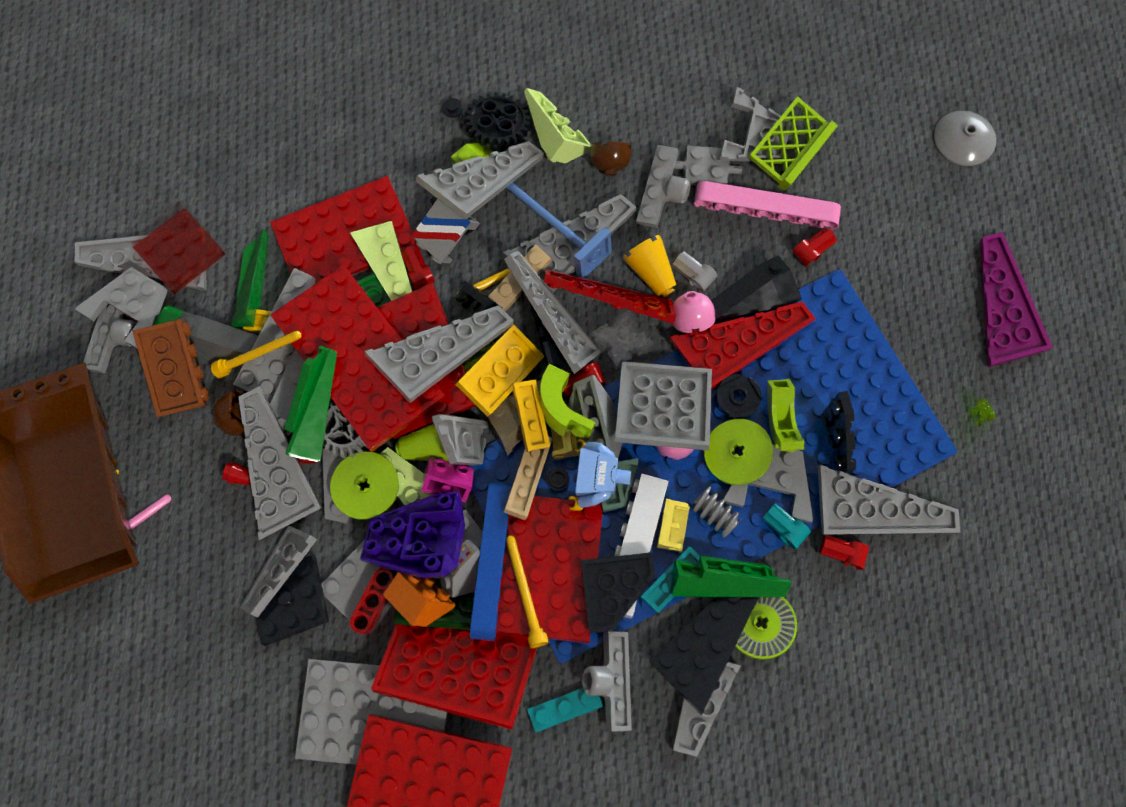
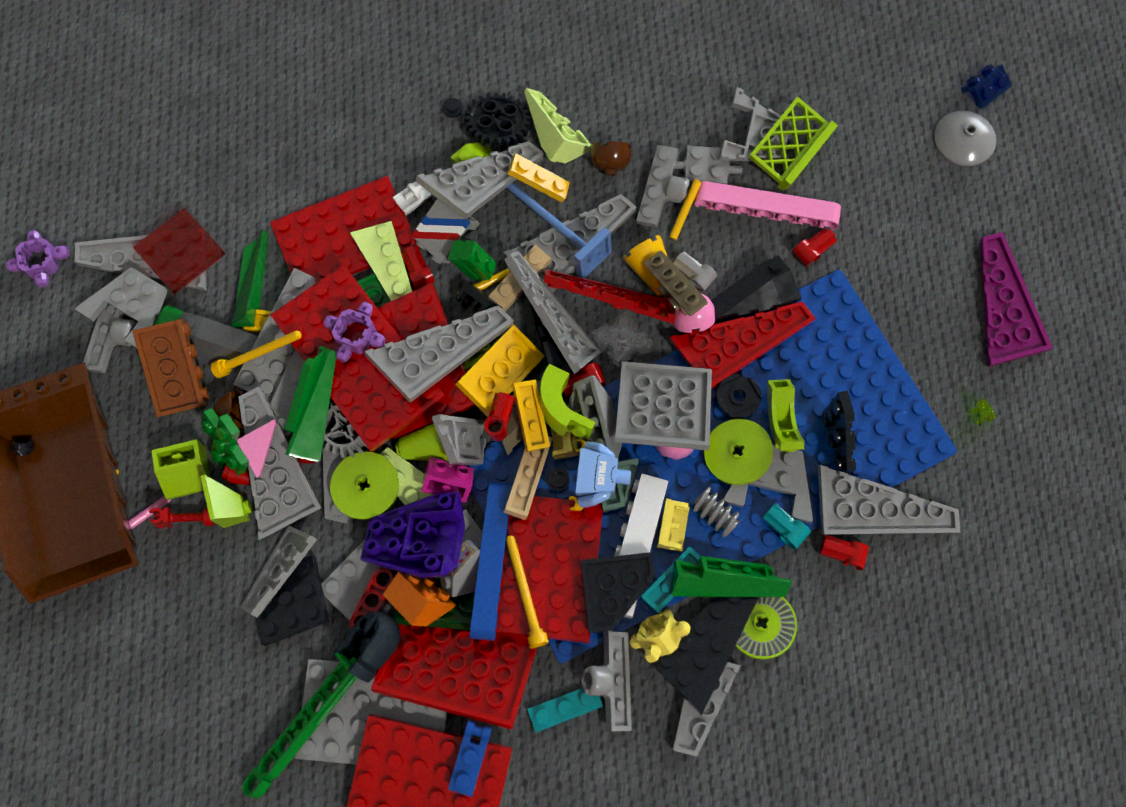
(22, 446): none -> black plate
(37, 244): none -> medium lavender piece
(168, 517): none -> red bar
(180, 468): none -> lime slope
(224, 445): none -> green plate
(224, 504): none -> lime slope
(257, 446): none -> bright pink tile
(349, 316): none -> medium lavender piece
(365, 649): none -> piece
(412, 197): none -> white hips
(469, 759): none -> blue plate
(472, 260): none -> green brick
(499, 414): none -> red piece
(538, 178): none -> yellow plate
(659, 635): none -> light yellow piece
(675, 285): none -> dark tan bracket
(685, 209): none -> yellow bar
(987, 85): none -> clear blue bracket

